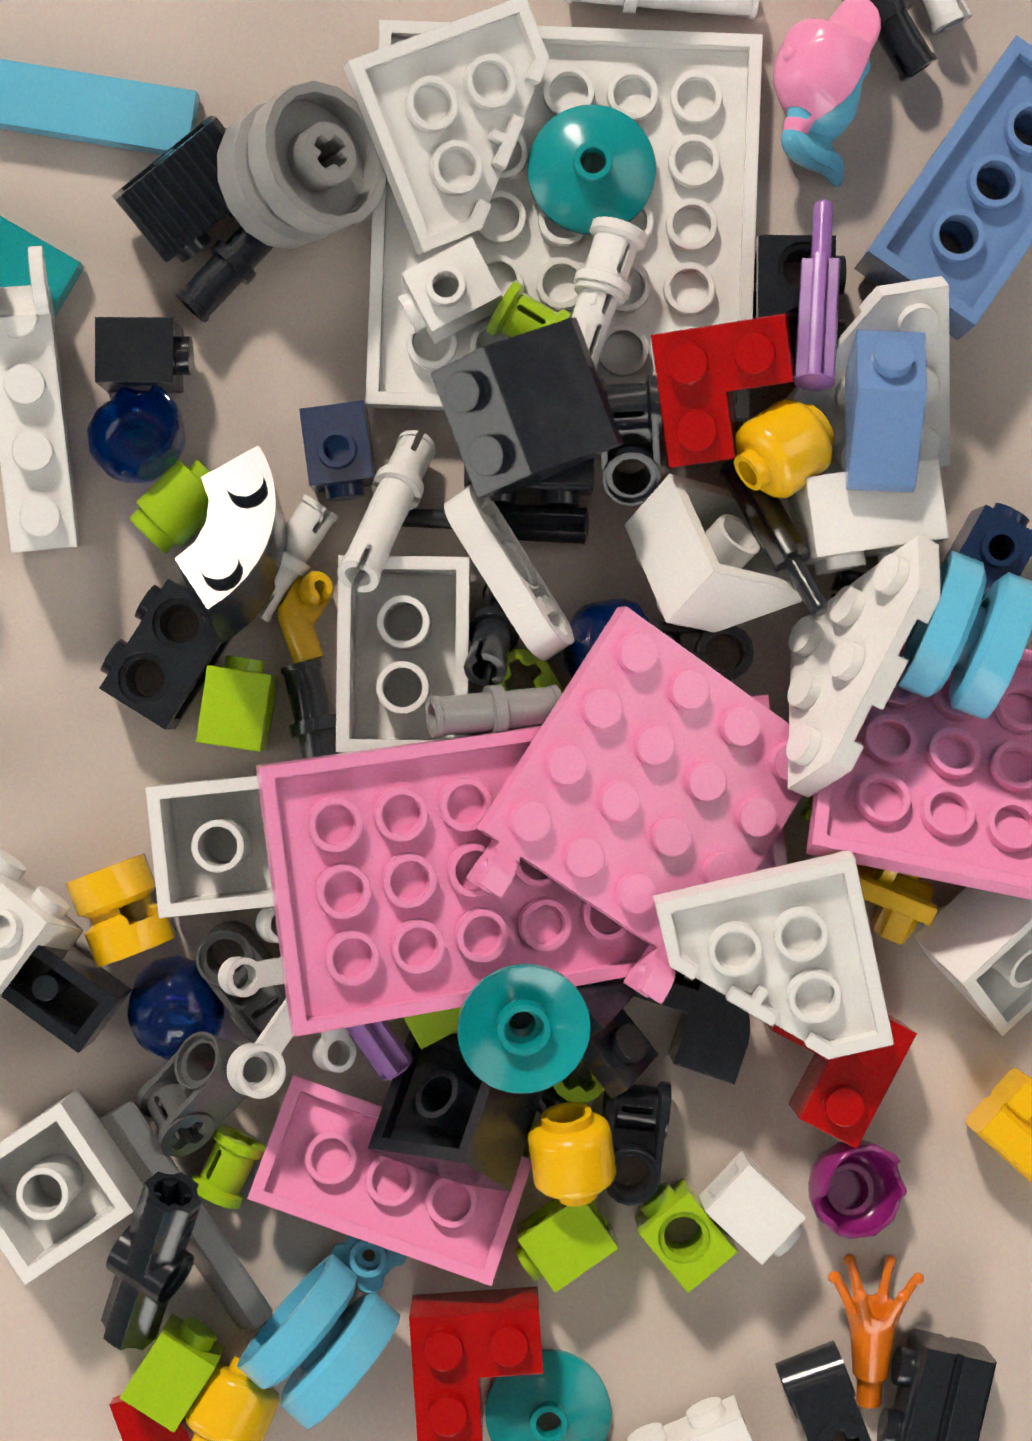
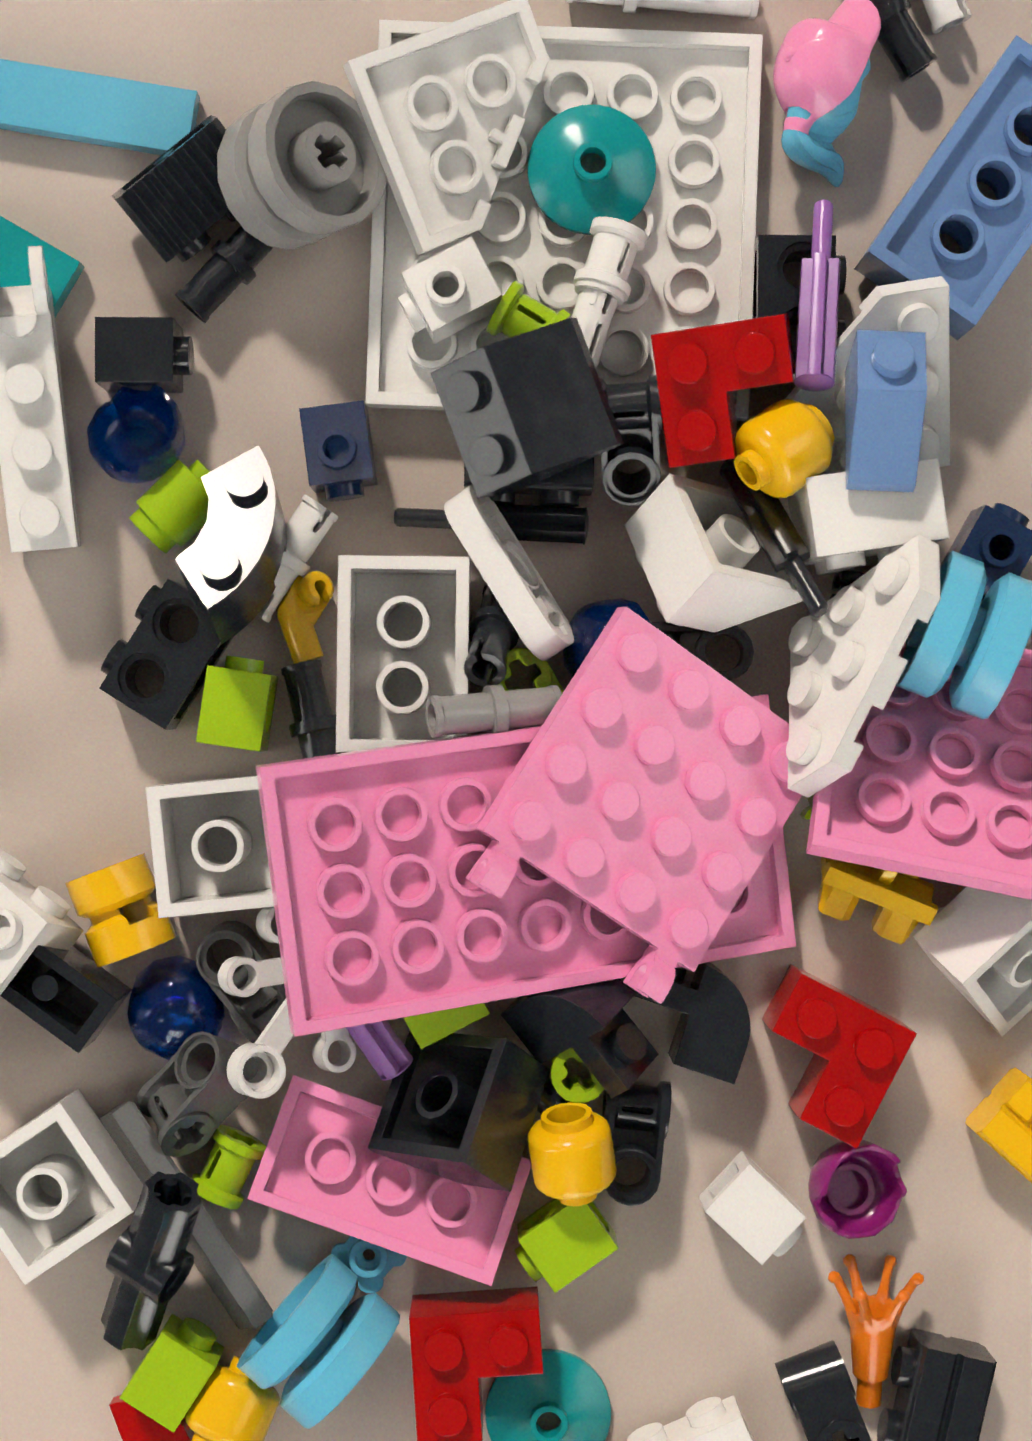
(396, 491): white pin -> none
(531, 1056): teal dish -> none
(691, 1259): lime brick -> none
(786, 950): white plate -> none

